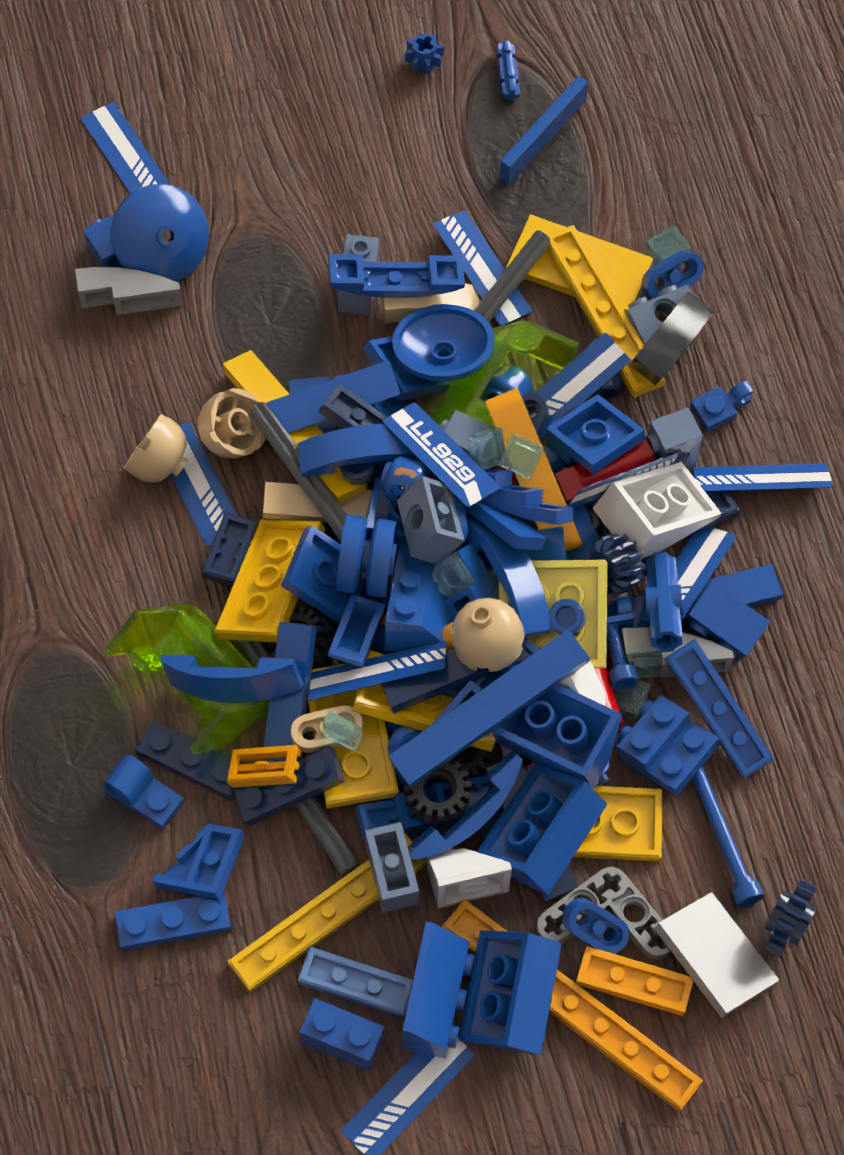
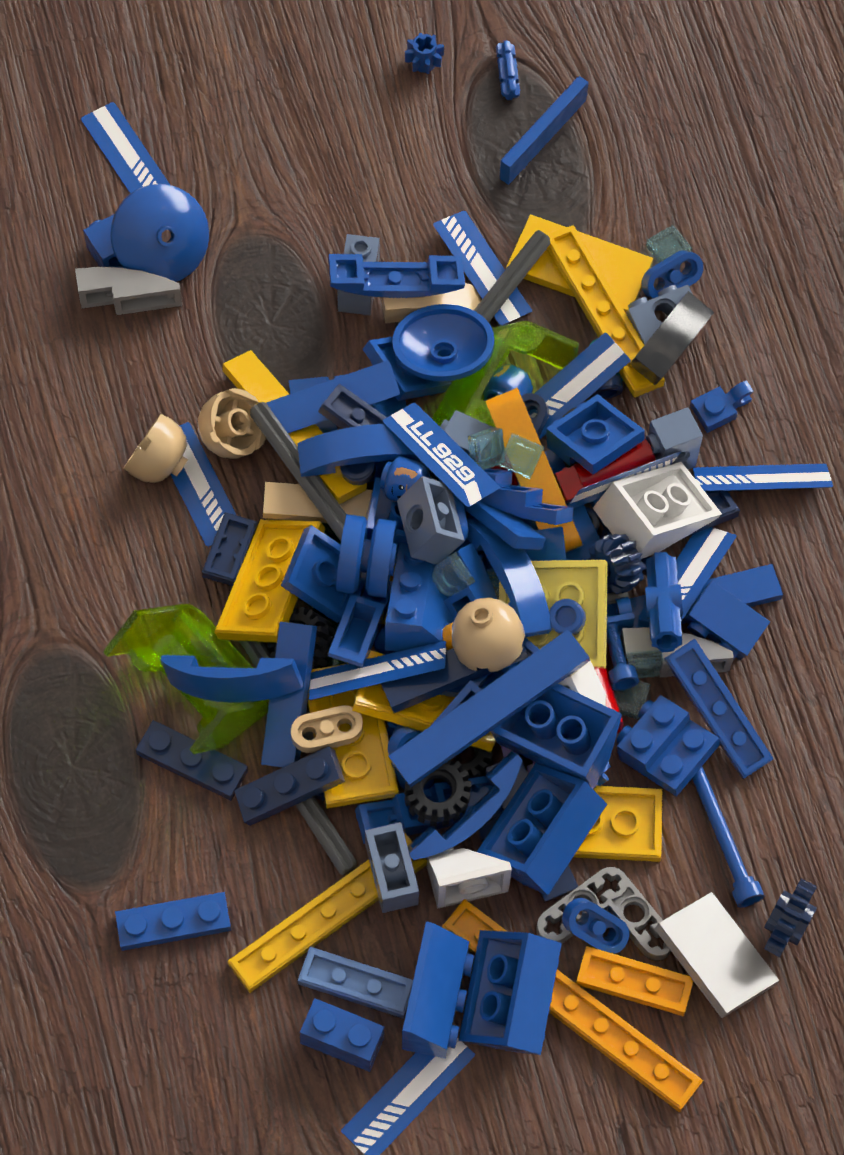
(137, 789): blue plate -> none
(204, 863): blue wing -> none
(263, 772): light orange tile -> none
(342, 731): clear light blue tile -> none

